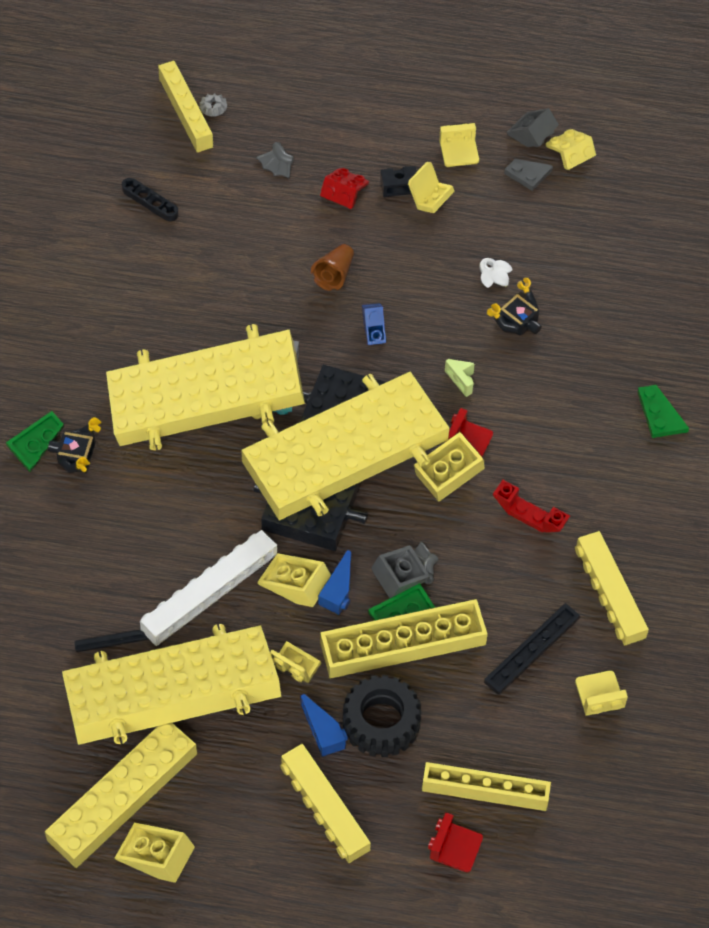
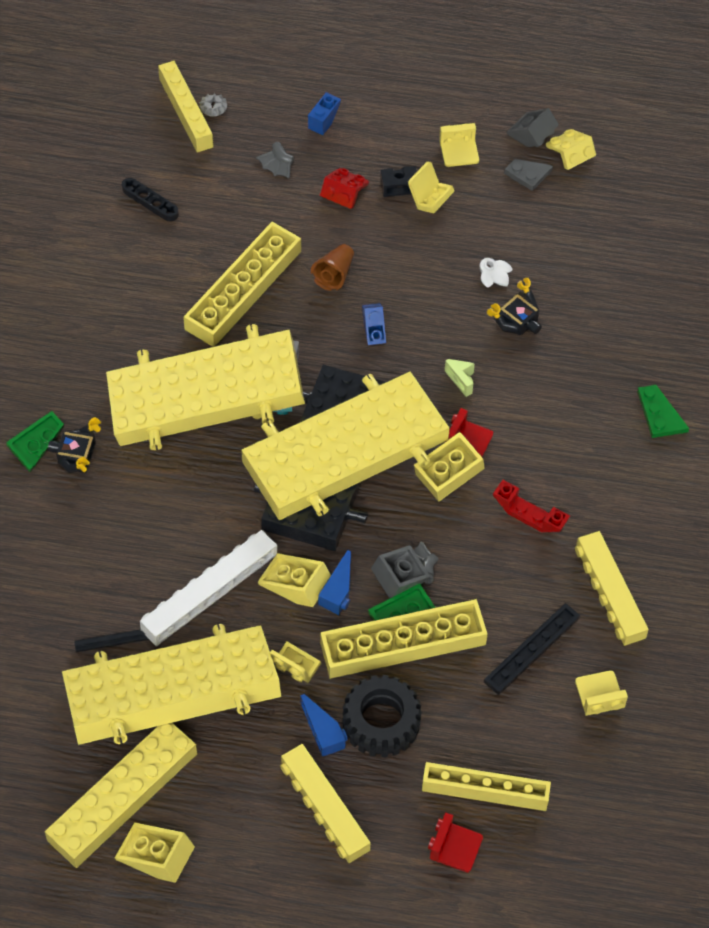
(242, 284): none -> light yellow brick
(323, 113): none -> blue slope

